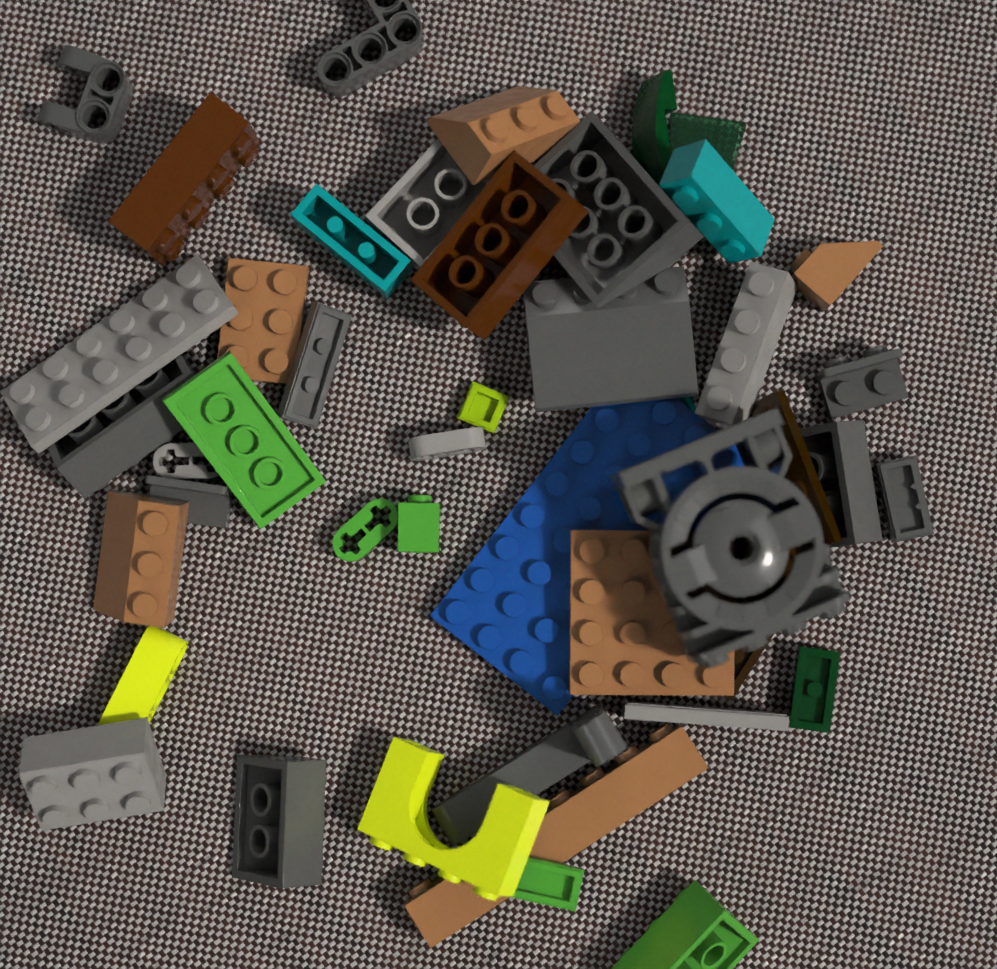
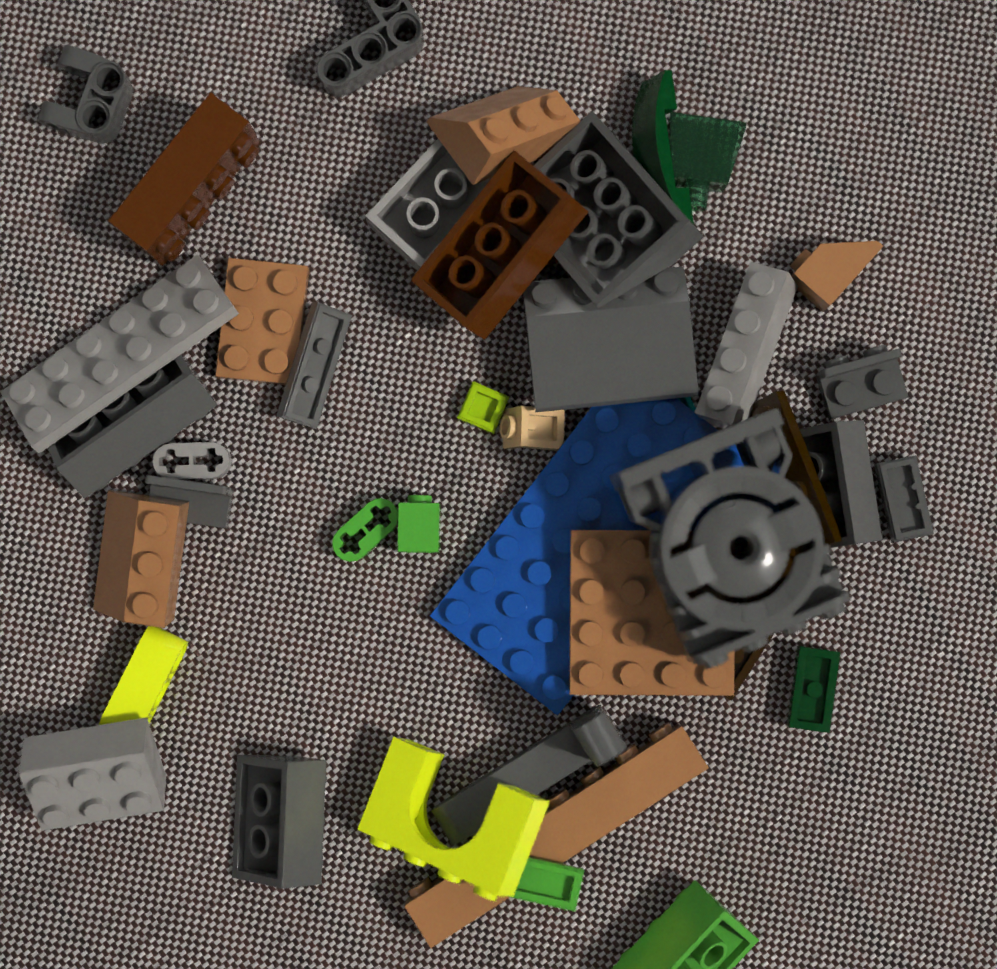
(244, 439): bright green plate -> none
(352, 241): teal brick -> none
(447, 444): light grey beam -> none
(526, 429): none -> tan bracket
(705, 715): light grey tile -> none
(717, 201): teal brick -> none

